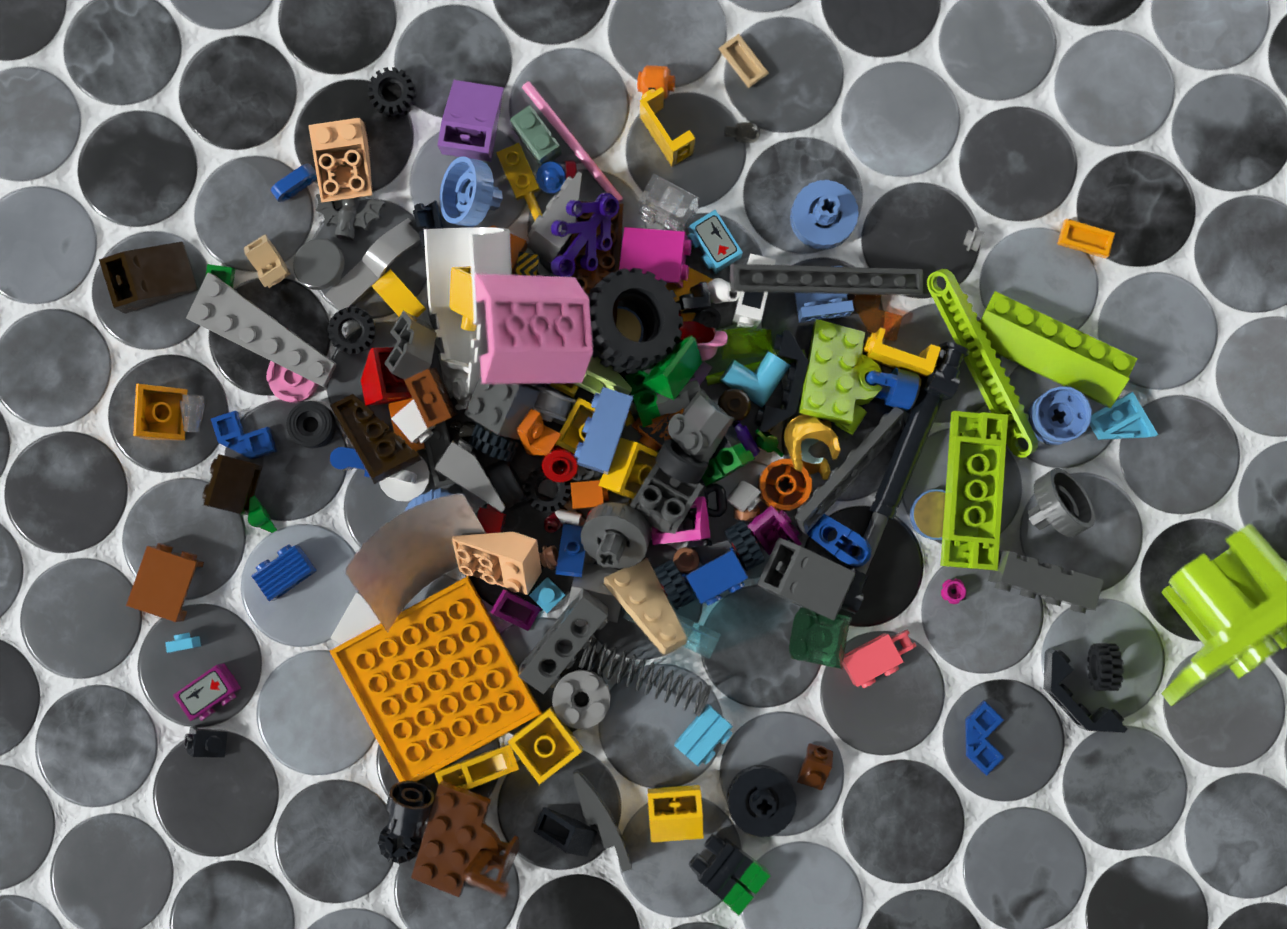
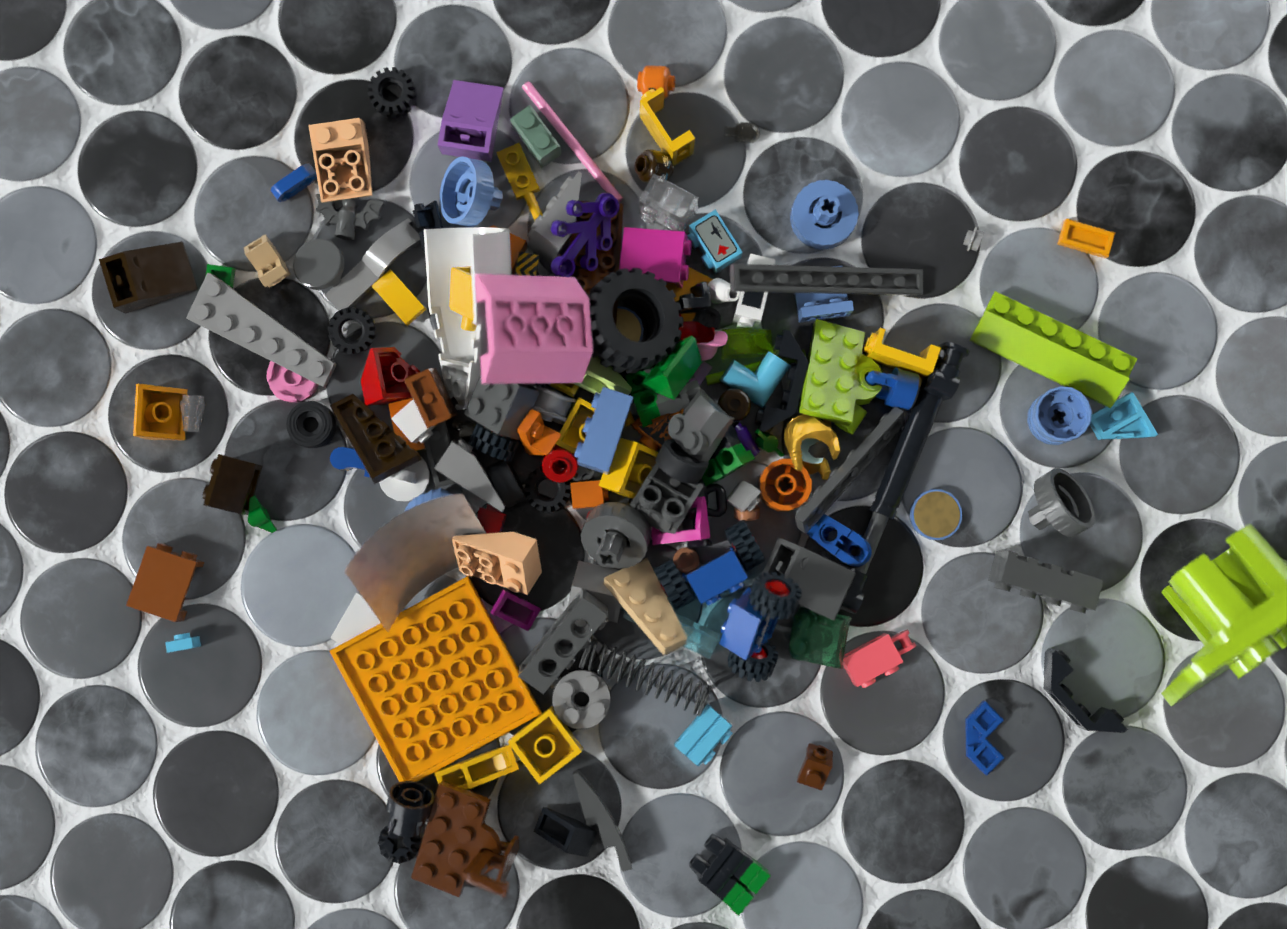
(206, 742): black bracket -> none
(207, 692): brick -> none
(231, 435): blue tile -> none
(284, 572): blue brick -> none
(414, 346): dark grey brick -> none
(547, 595): medium azure plate -> none
(549, 557): nougat plate -> none
(550, 177): blue hat -> none
(560, 517): arm -> none
(570, 169): dark red tile -> none
(571, 552): blue plate -> none
(653, 162): none -> dark brown head
(675, 813): yellow slope -> none
(743, 60): tan tile -> none
(753, 623): none -> brick
(768, 819): black piece -> none
(770, 526): magenta bracket -> none
(874, 319): clear orange tile -> none
(955, 584): dark pink plate -> none
(974, 490): lime slope -> none
(982, 360): lime gear -> none
(1105, 667): black tyre -> none

